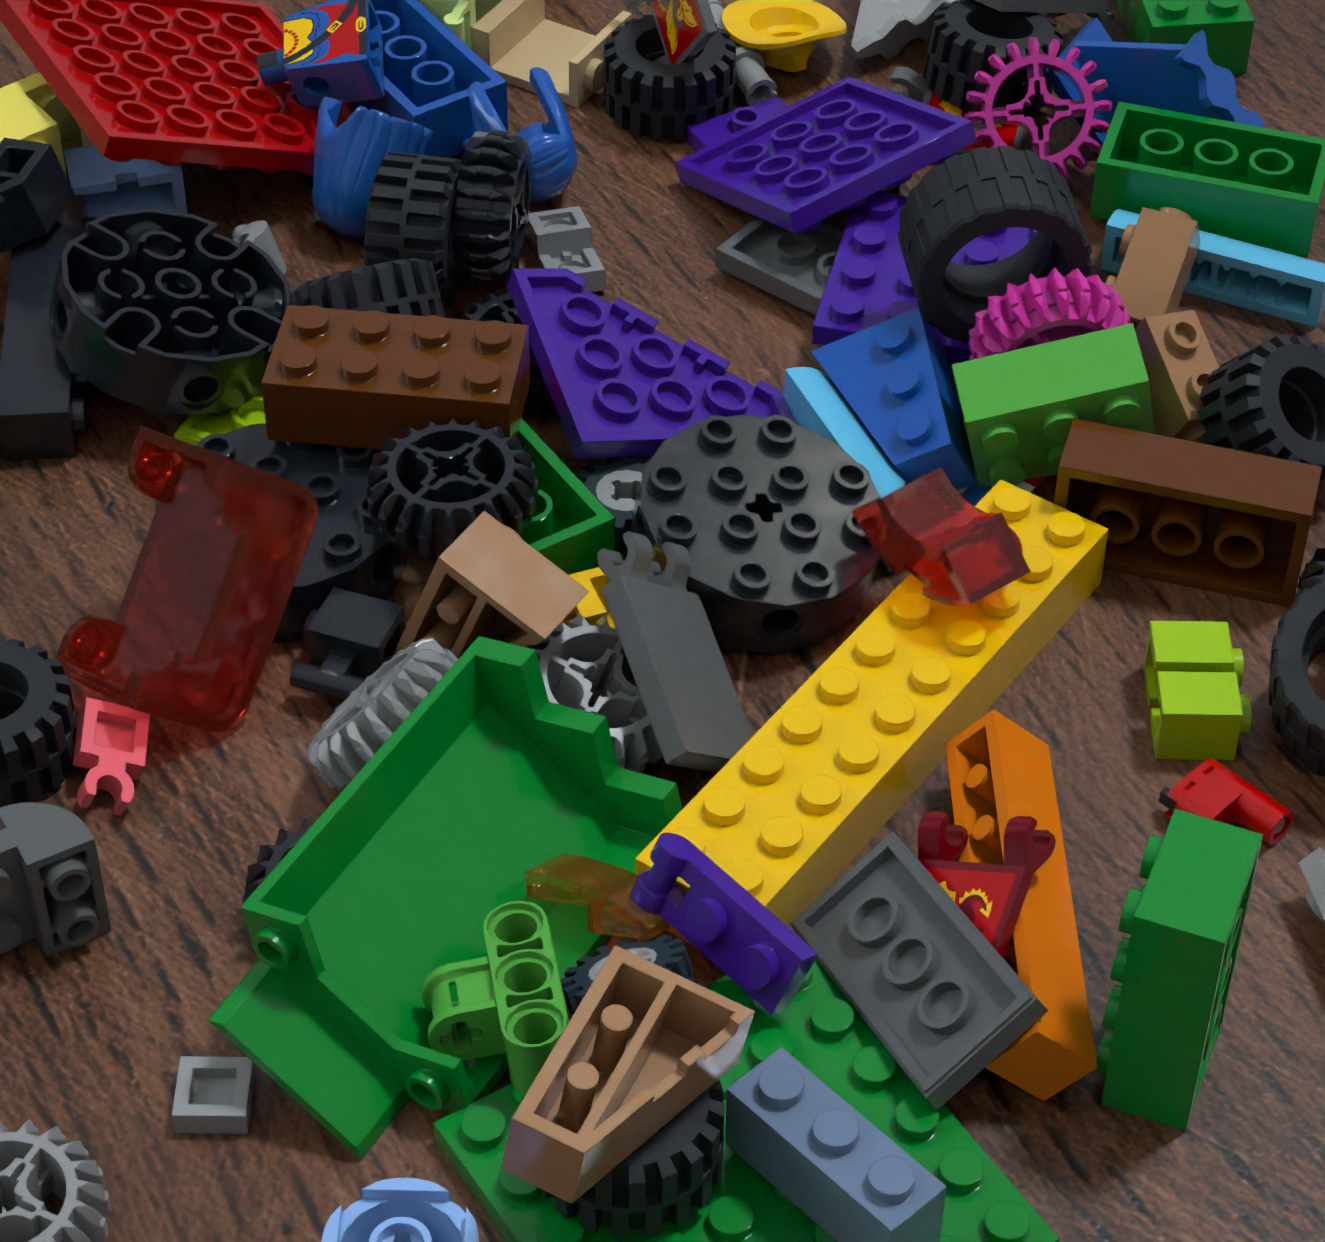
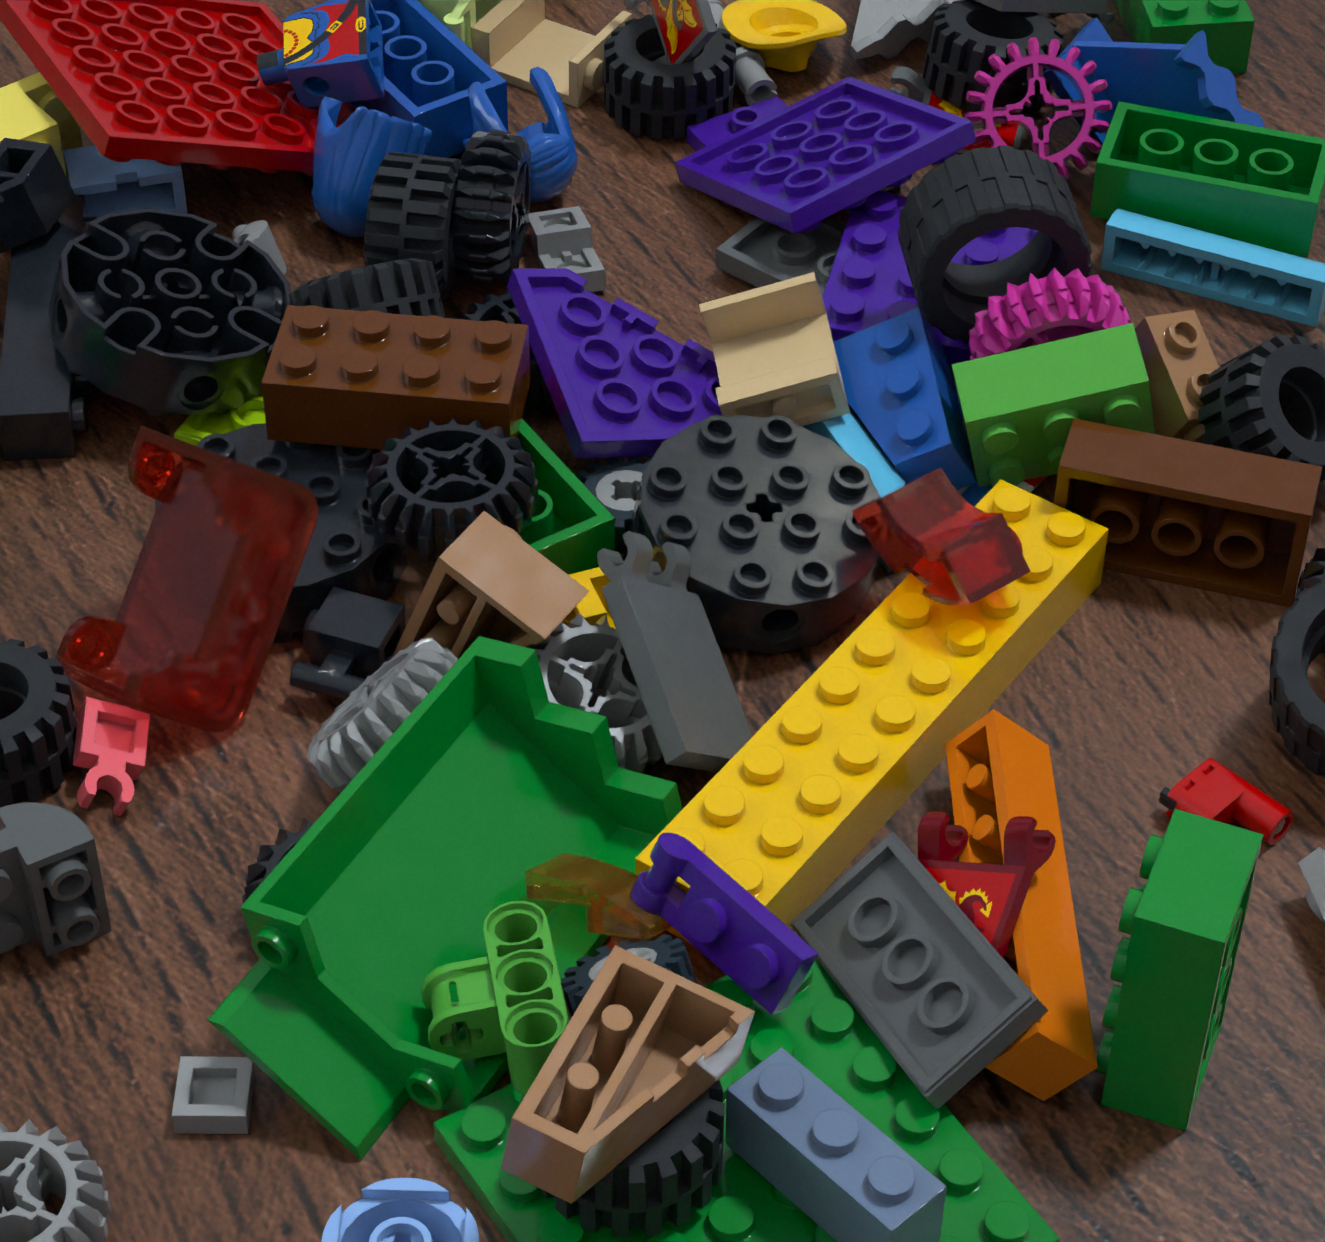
(776, 353): none -> tan panel
(1155, 262): medium nougat brick -> none
(1196, 685): lime piece -> none

